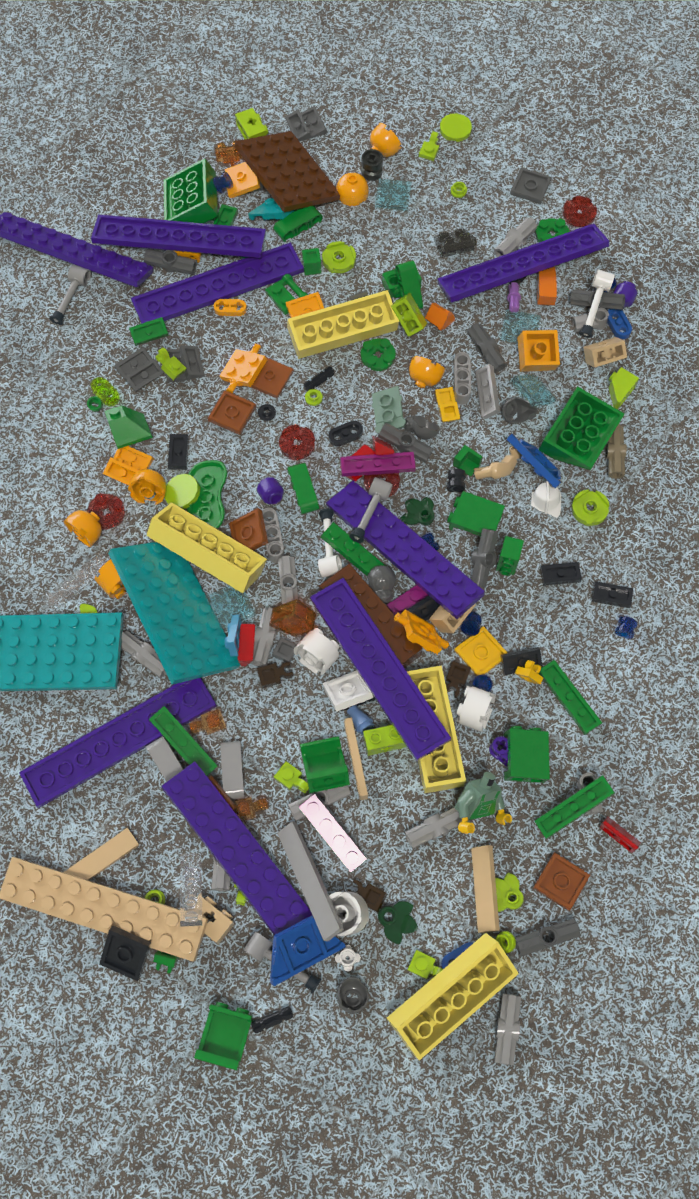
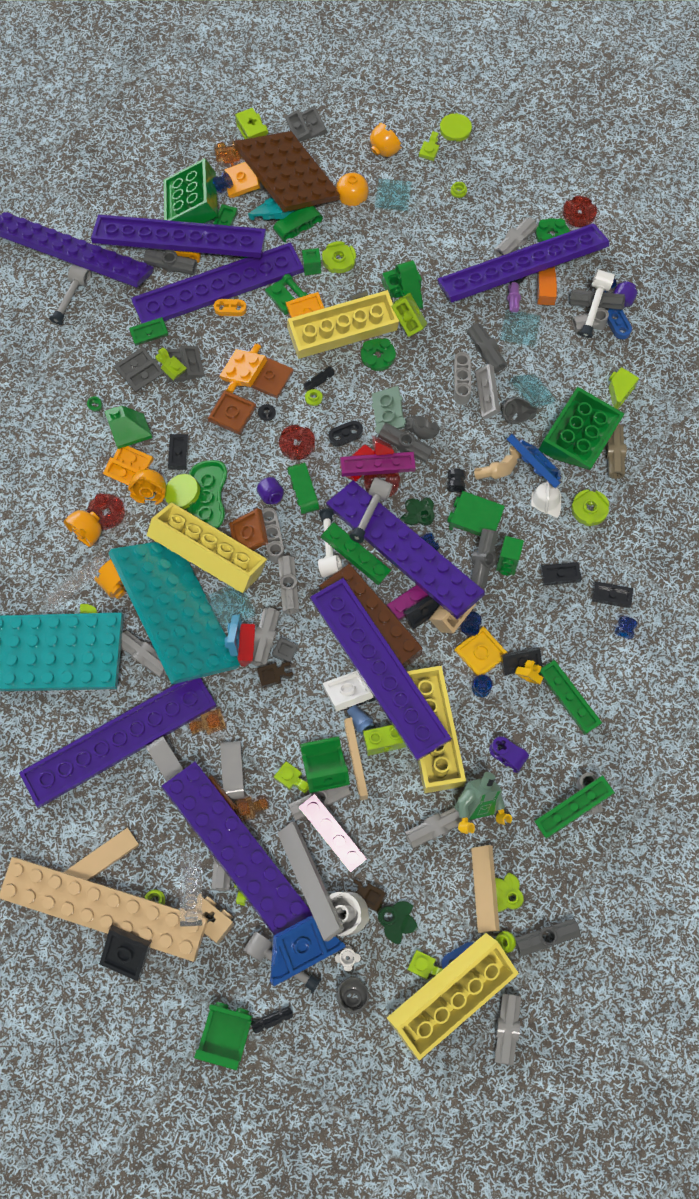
(104, 391): clear neon green plate -> none
(163, 958): green tile -> none
(182, 740): green plate -> none
(293, 618): clear orange torso -> none
(317, 651): white brick -> none
(372, 164): pearl dark grey wheel -> none
(382, 581): dark grey hair -> none
(421, 632): light orange plate -> none
(425, 372): light orange cylinder -> none
(439, 316): orange tile -> none
(446, 404): yellow slope -> none
(451, 243): clear smoke plate -> none
(457, 676): dark brown plate -> none
(467, 460): green panel -> none
(476, 708): white brick -> none
(527, 755): green panel -> none
(530, 185): dark grey tile -> none
(538, 350): light orange brick -> none
(561, 881): dark orange plate -> none
(605, 352): tan brick -> none
(620, 834): red slope -> none

